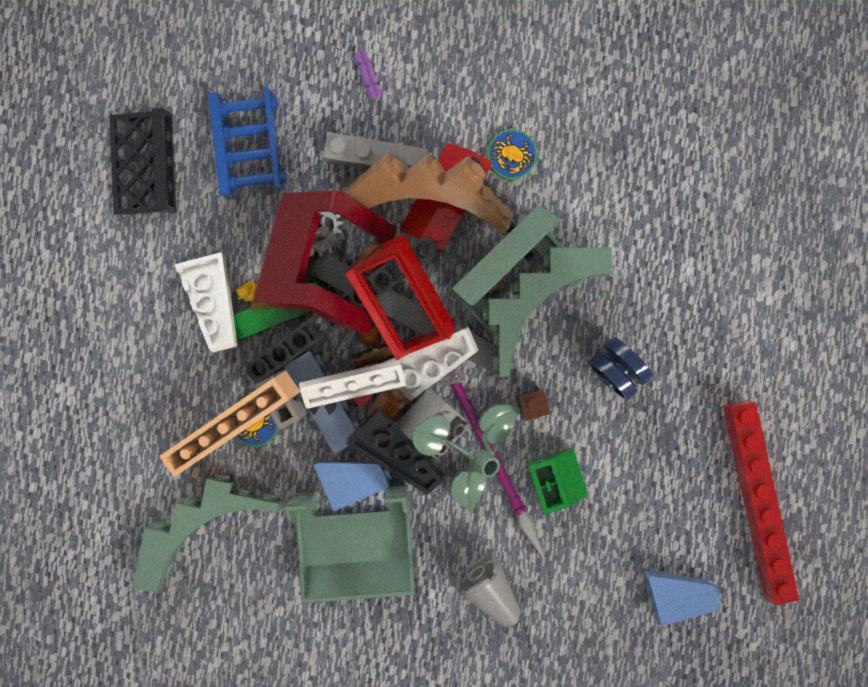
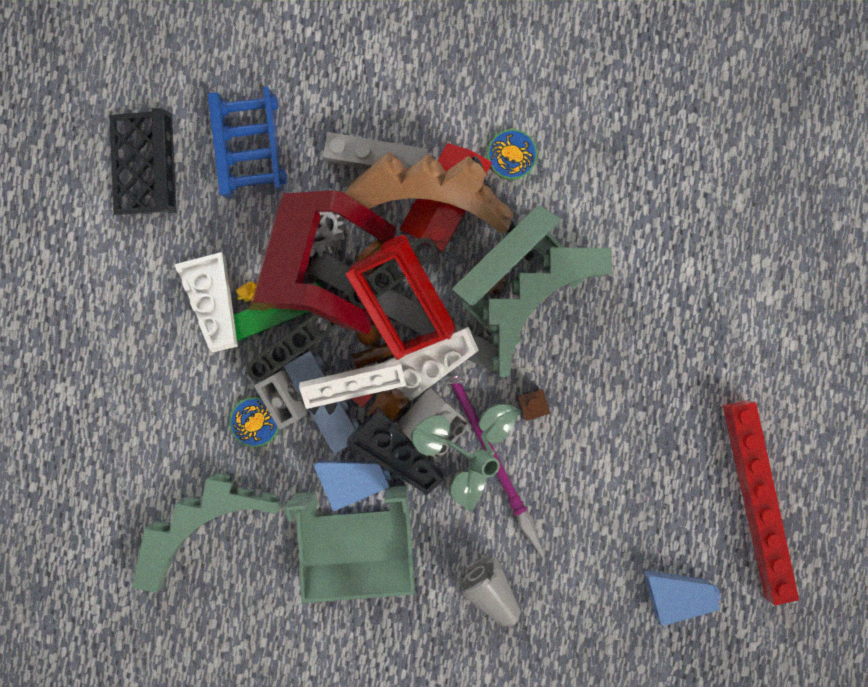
(230, 423): light nougat brick -> none
(367, 75): medium lavender axle -> none
(557, 480): green slope -> none
(620, 368): dark blue wheel -> none

